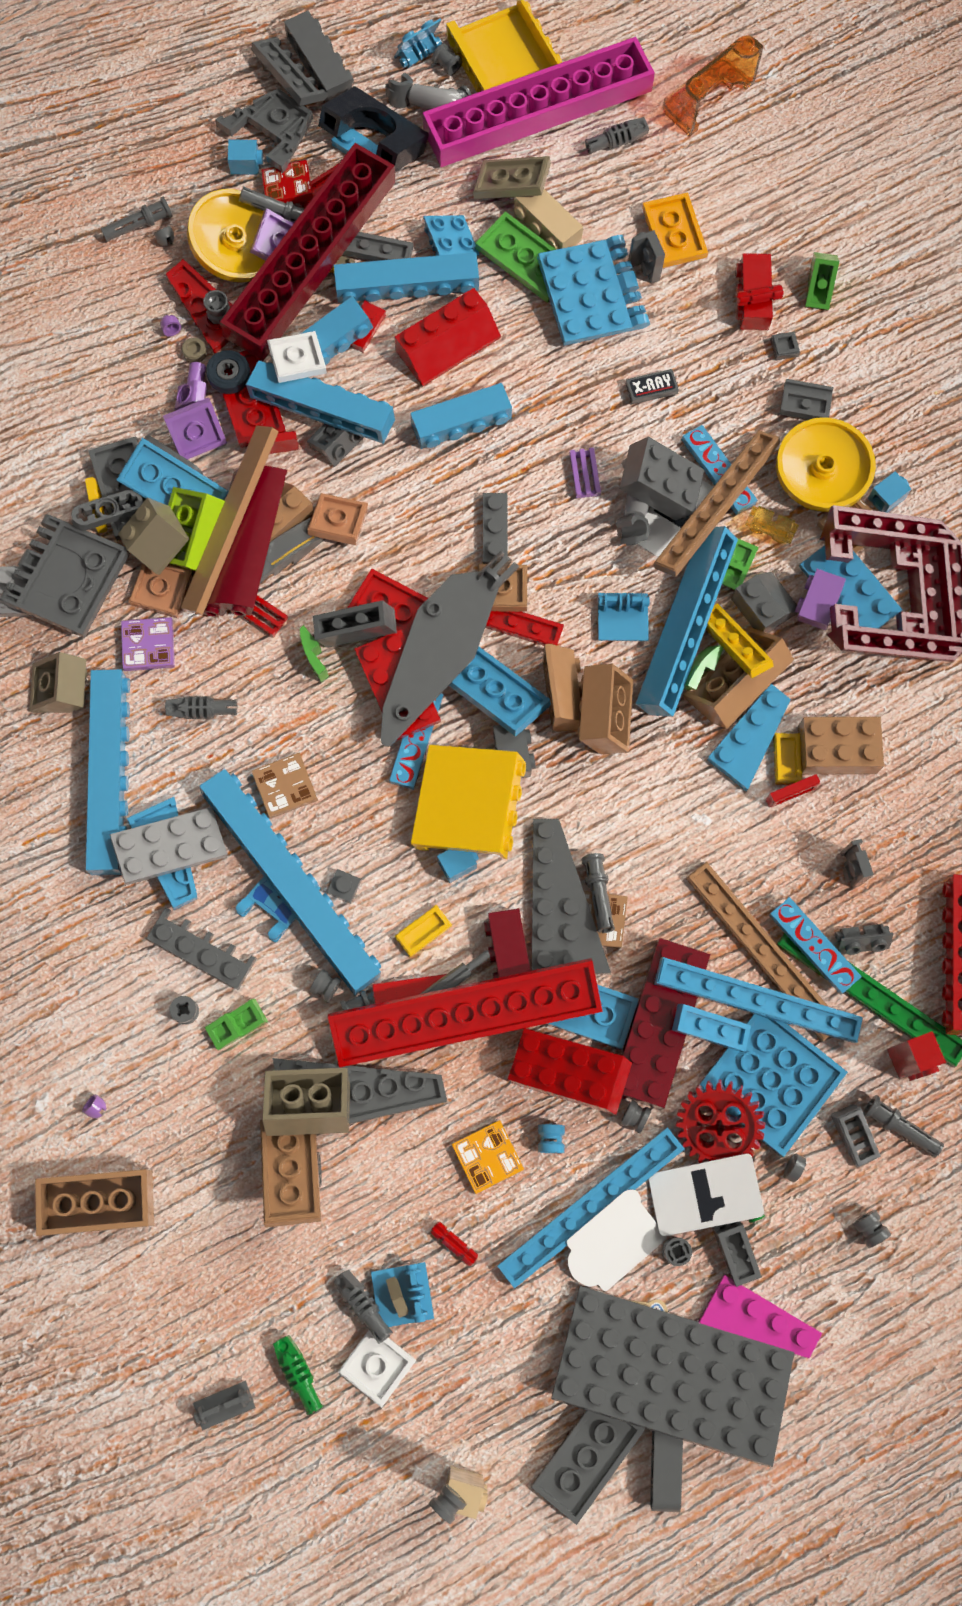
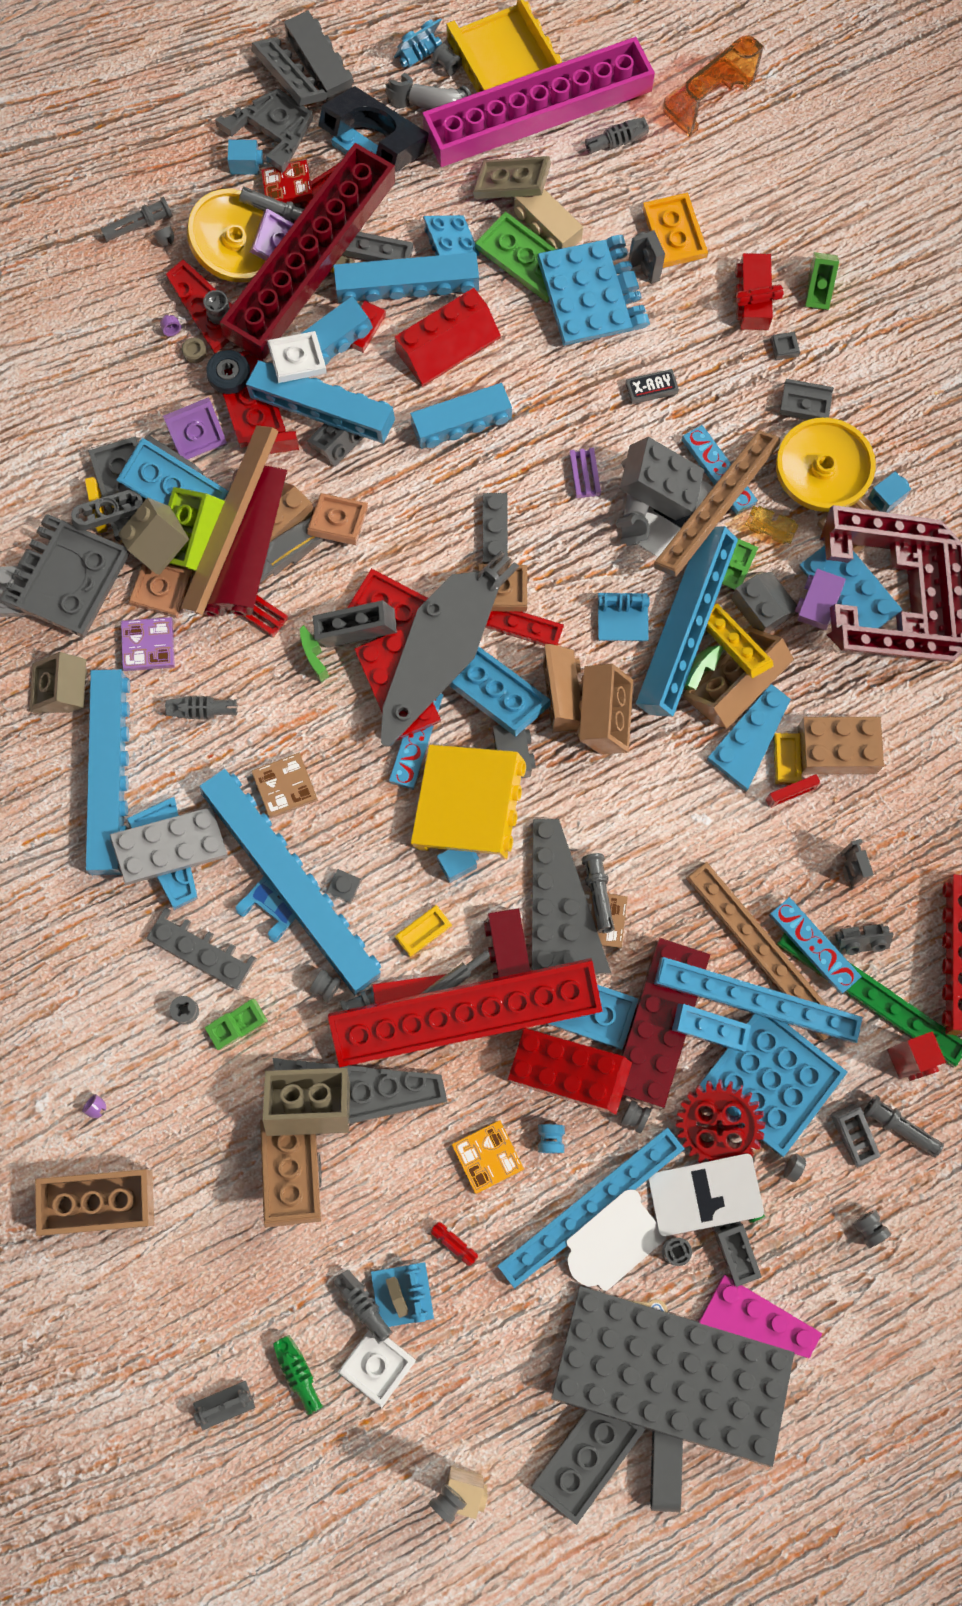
(194, 389): medium lavender piece -> none

